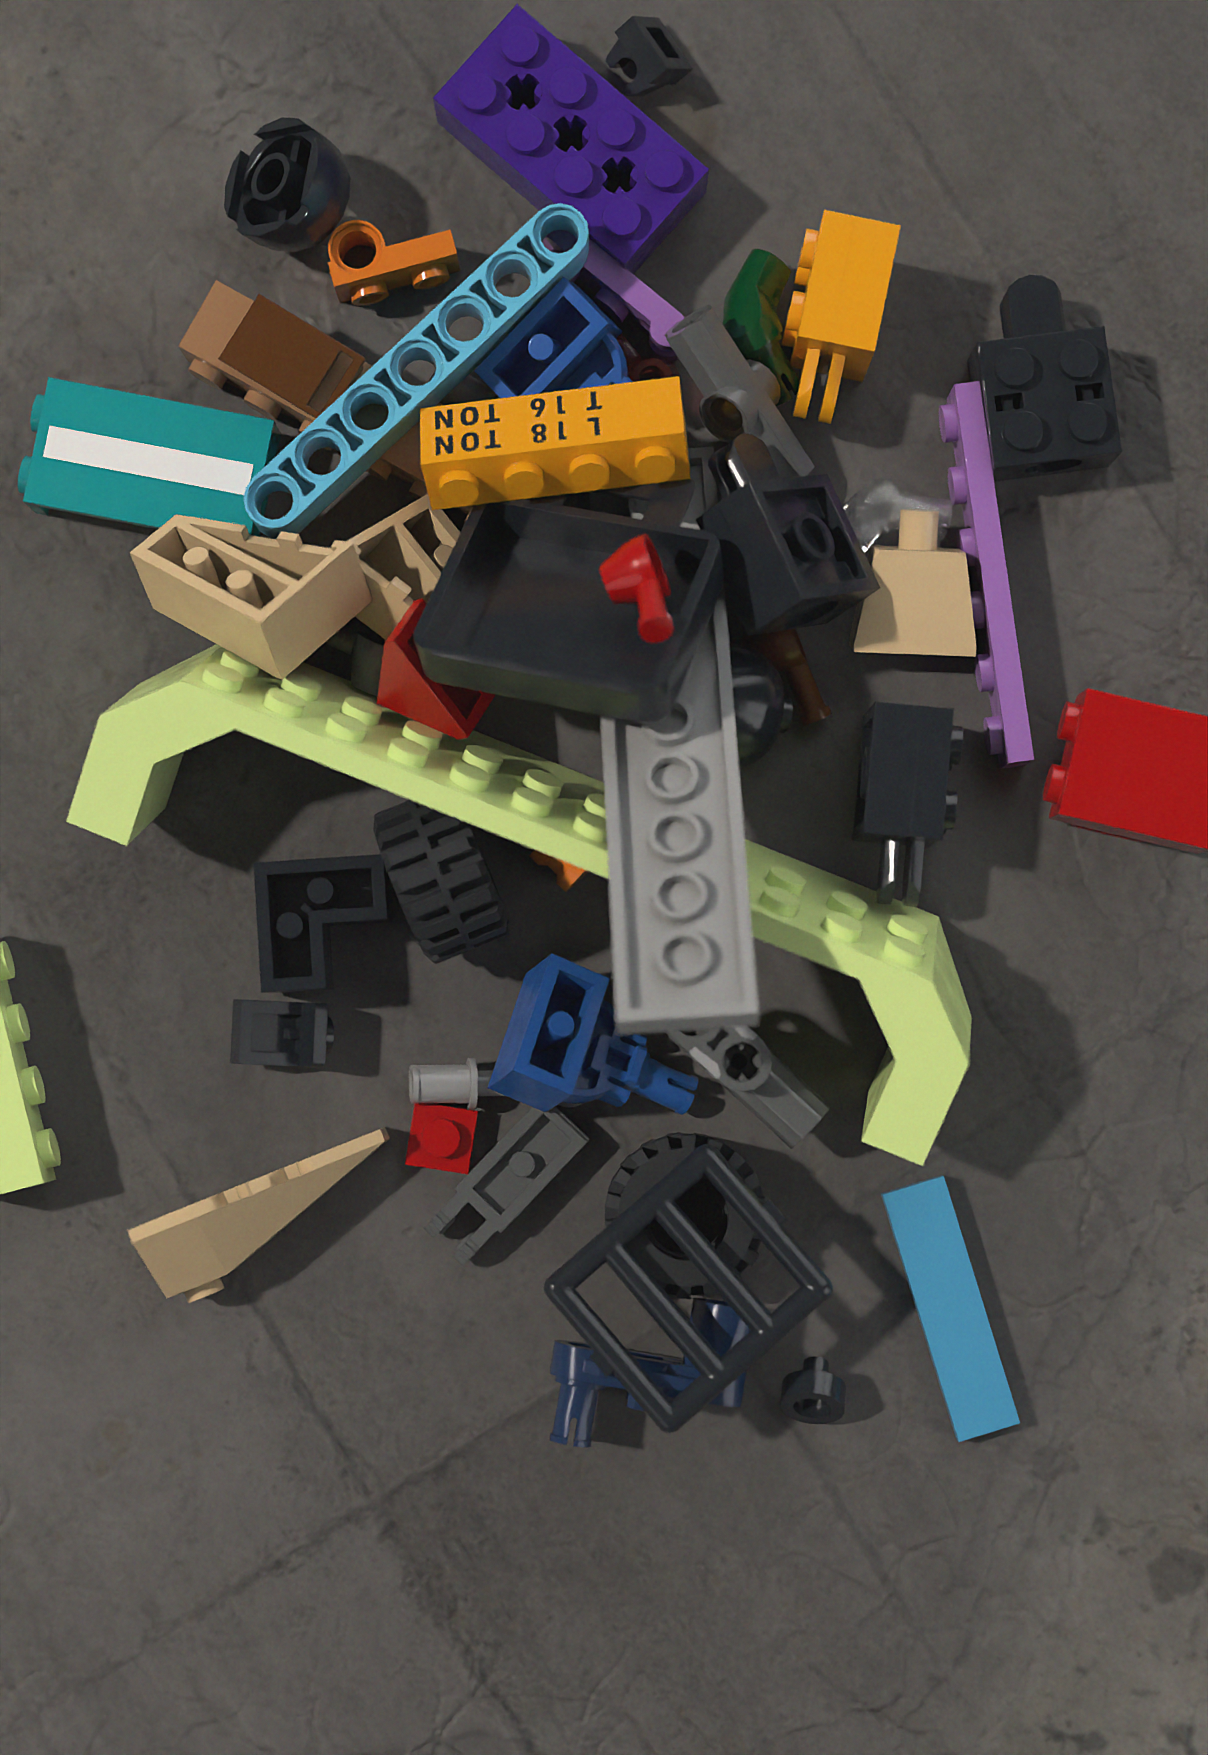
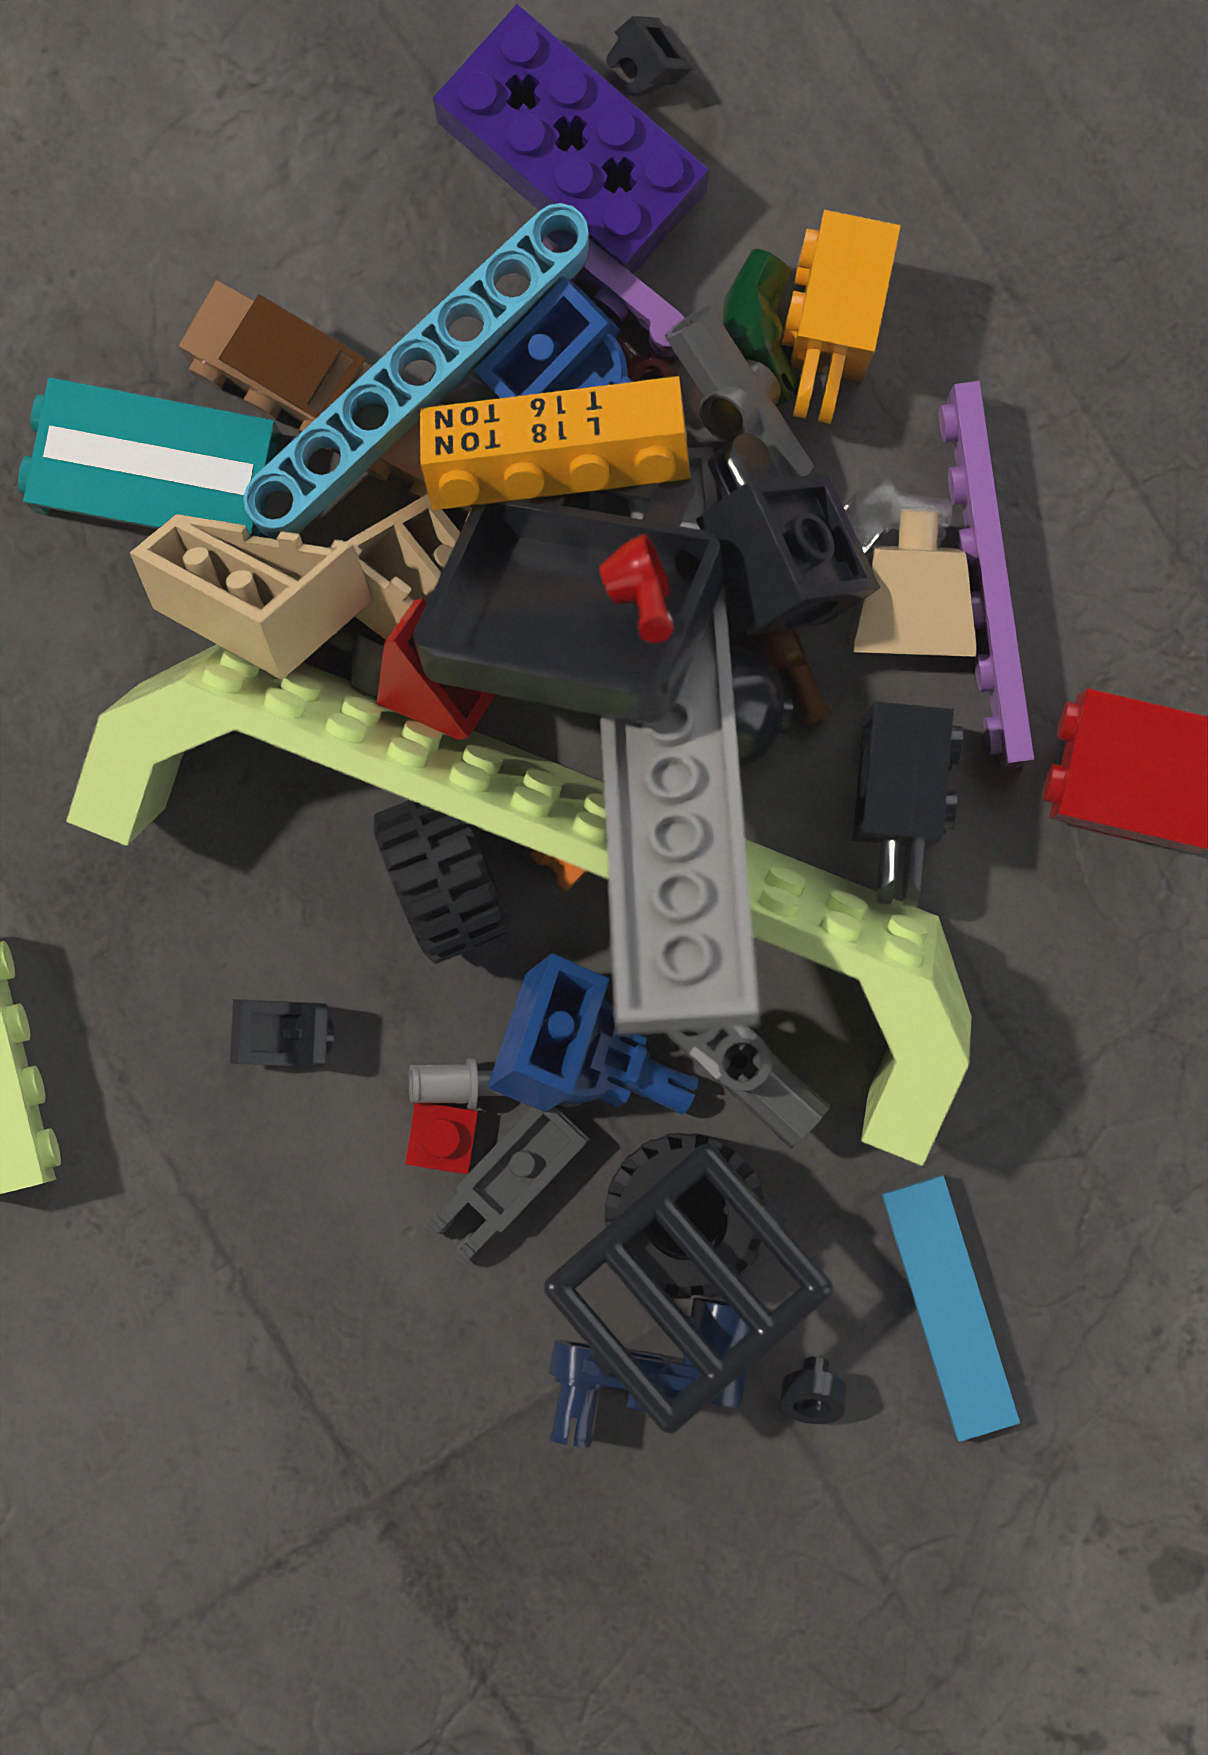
(216, 1235): tan wedge -> none
(288, 188): black cylinder -> none
(299, 905): black brick -> none
(418, 262): orange plate -> none
(1048, 386): black brick -> none

